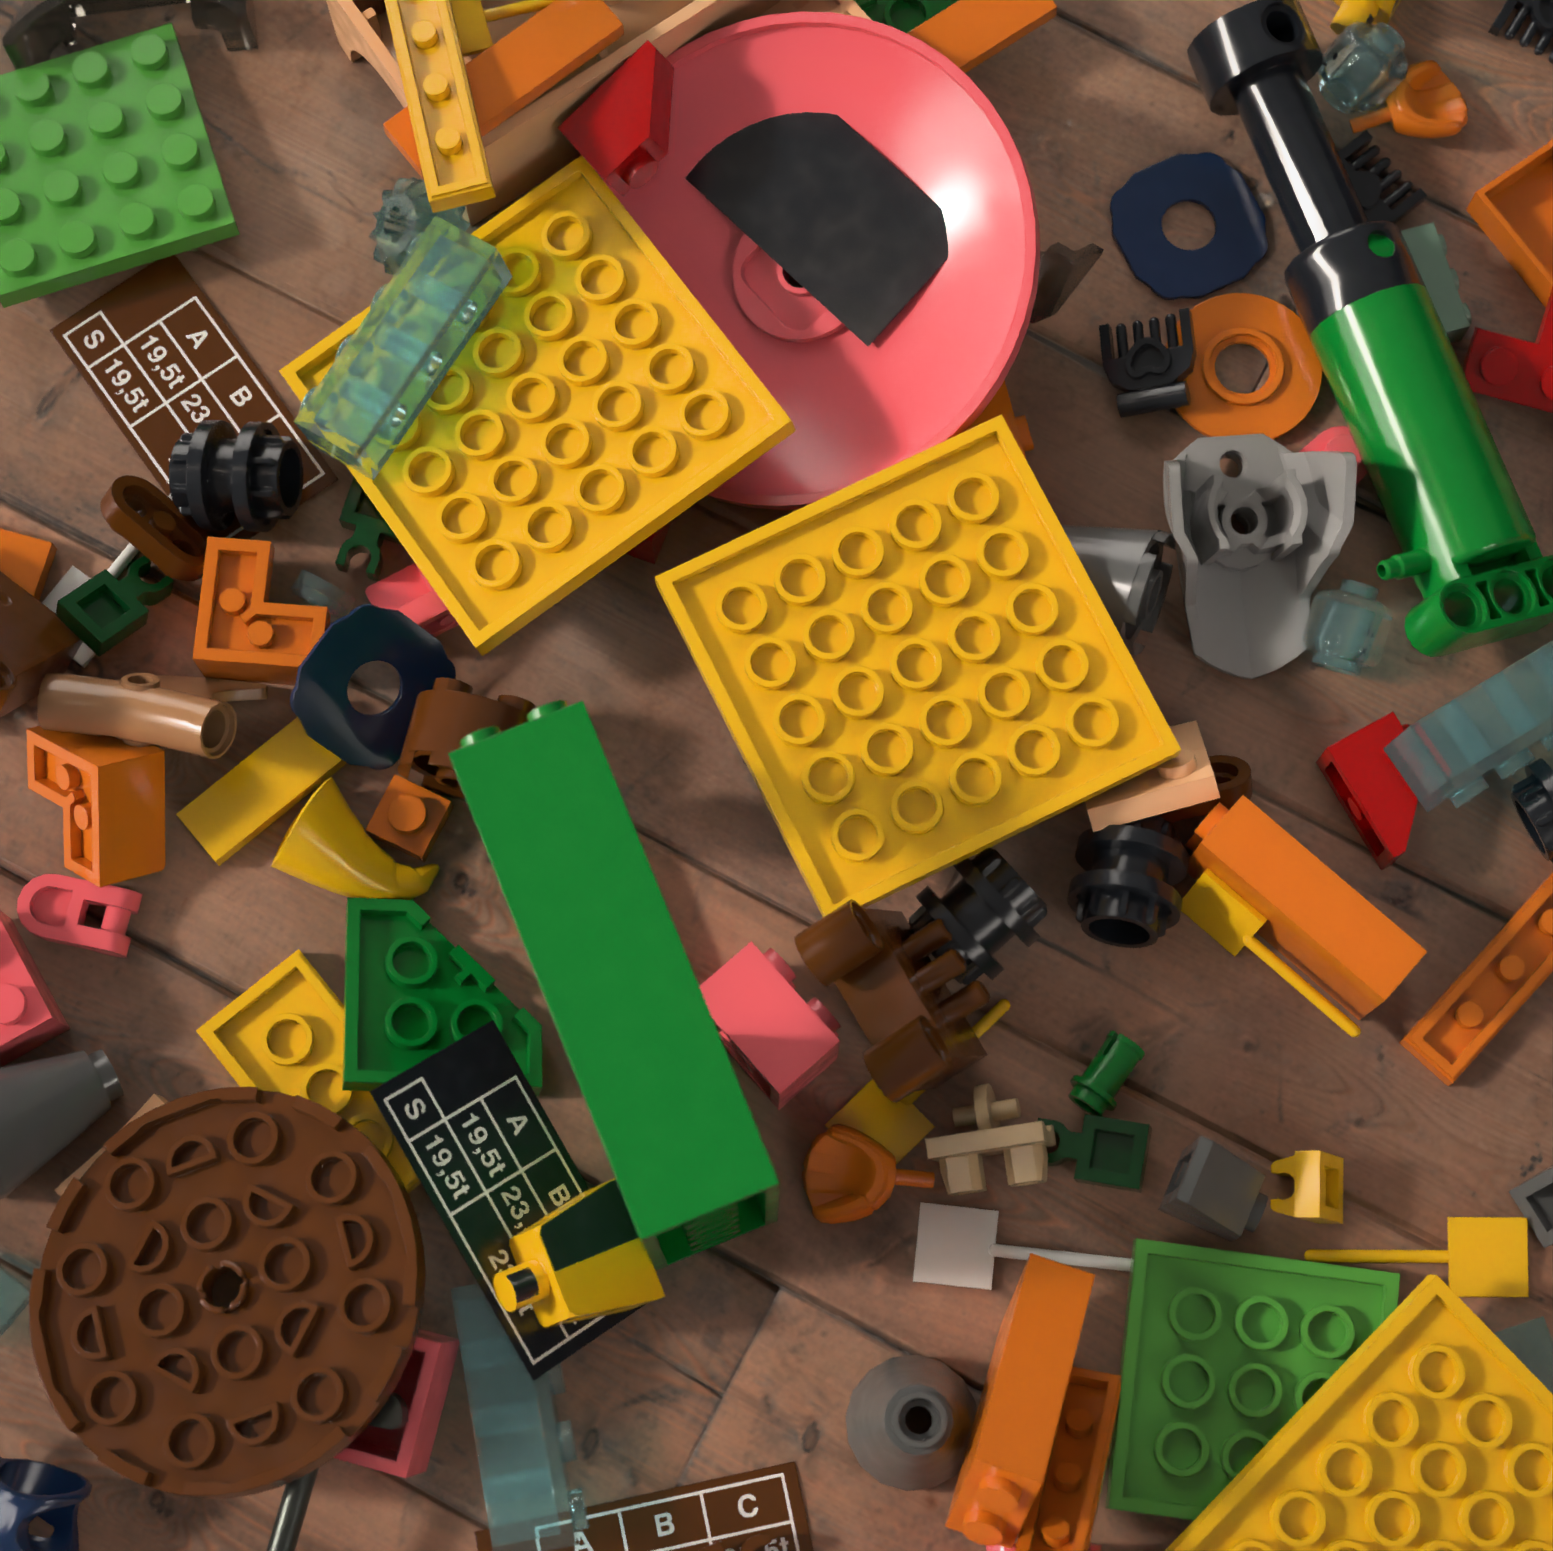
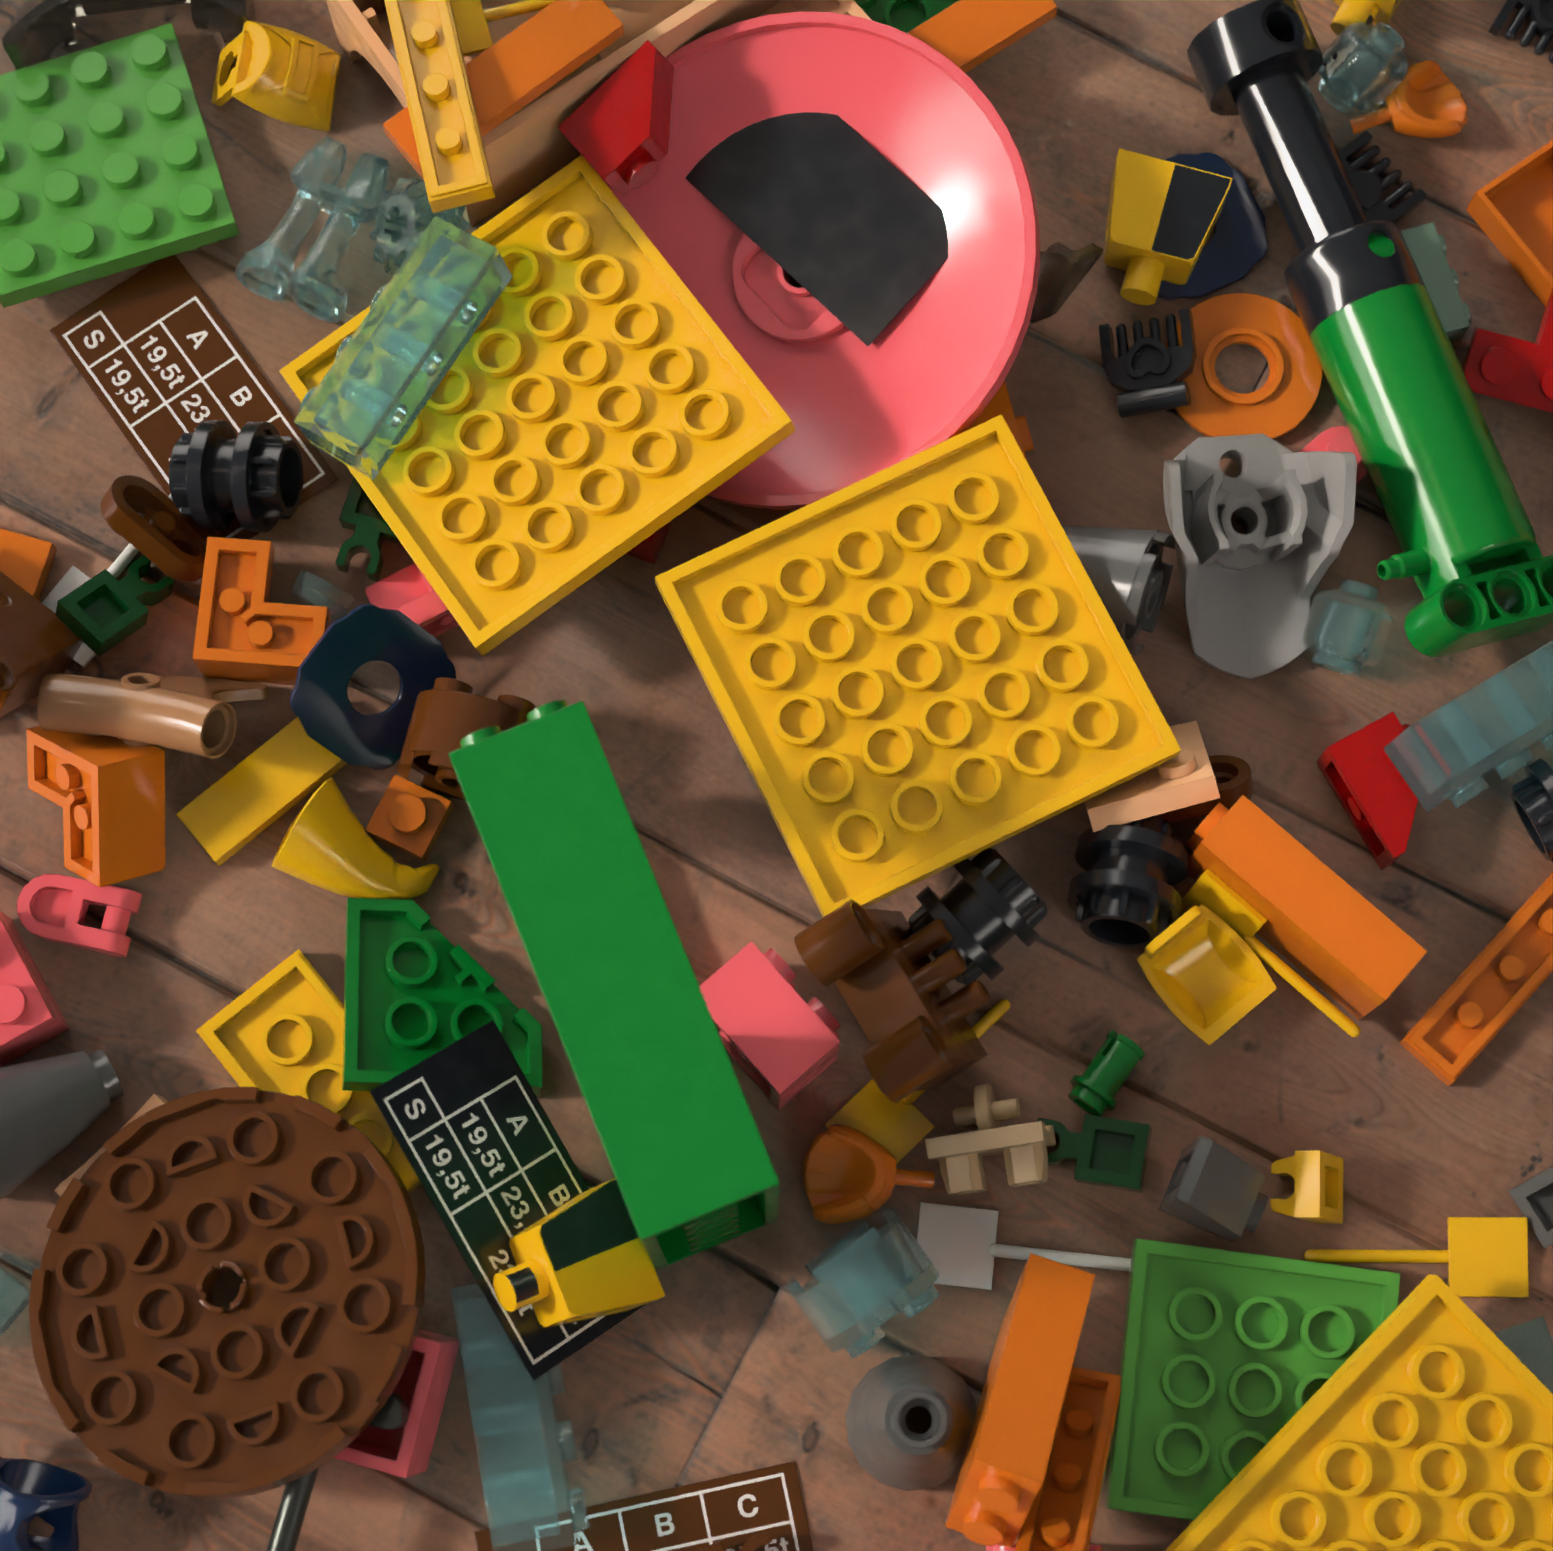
(279, 75): none -> yellow piece
(315, 283): none -> clear light blue piece
(864, 1284): none -> clear light blue brick
(1158, 221): none -> yellow torso
(1205, 973): none -> yellow piece

